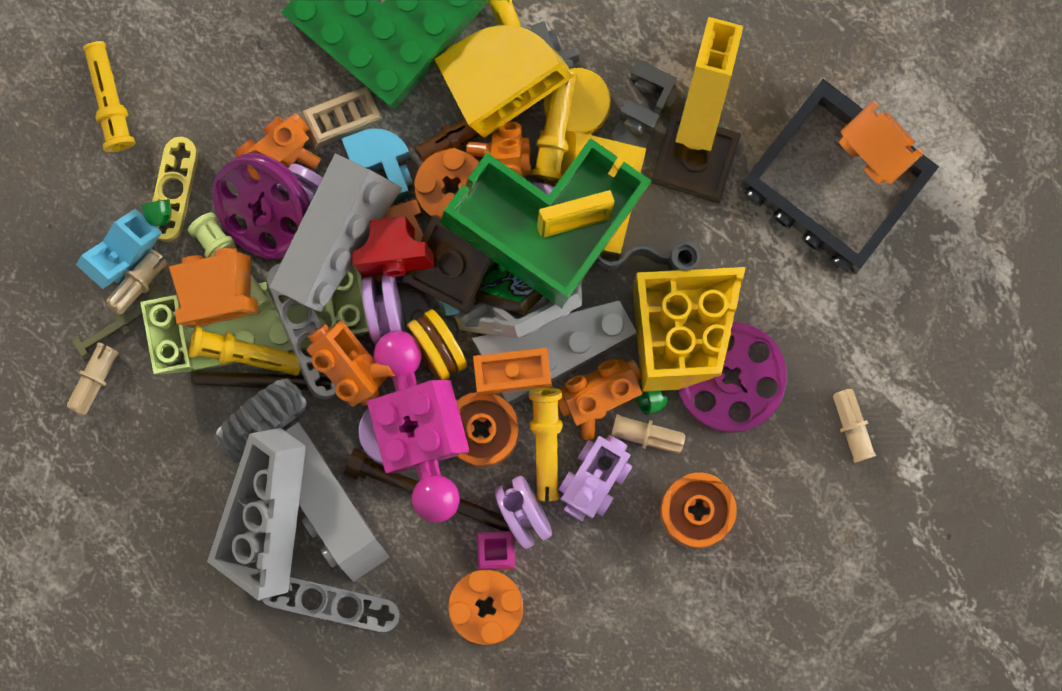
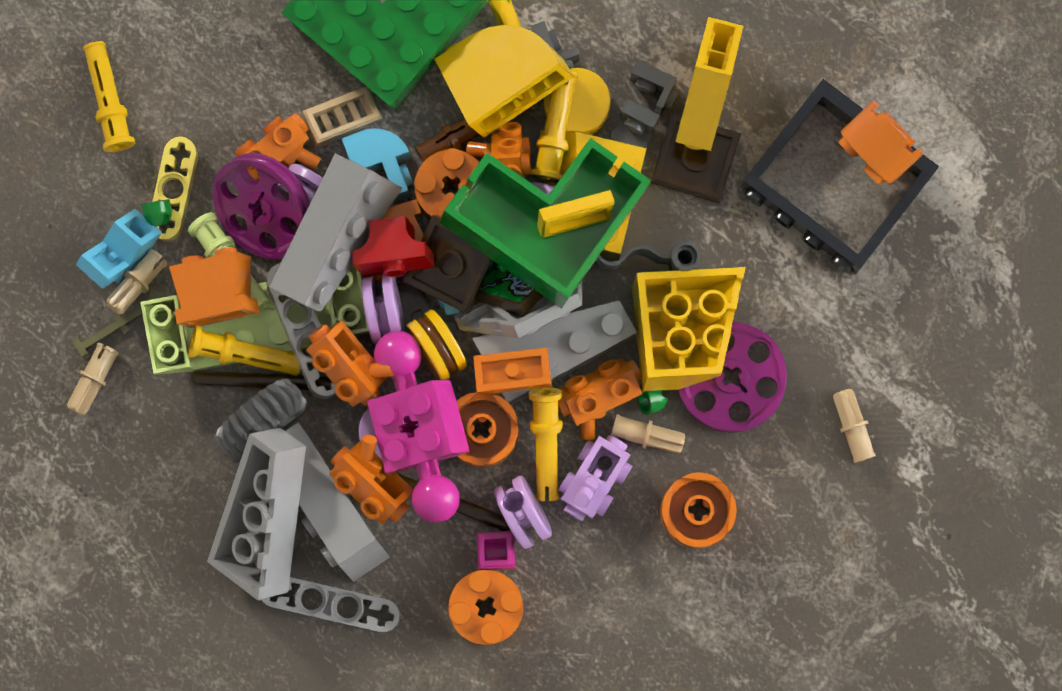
(364, 478): none -> orange brick

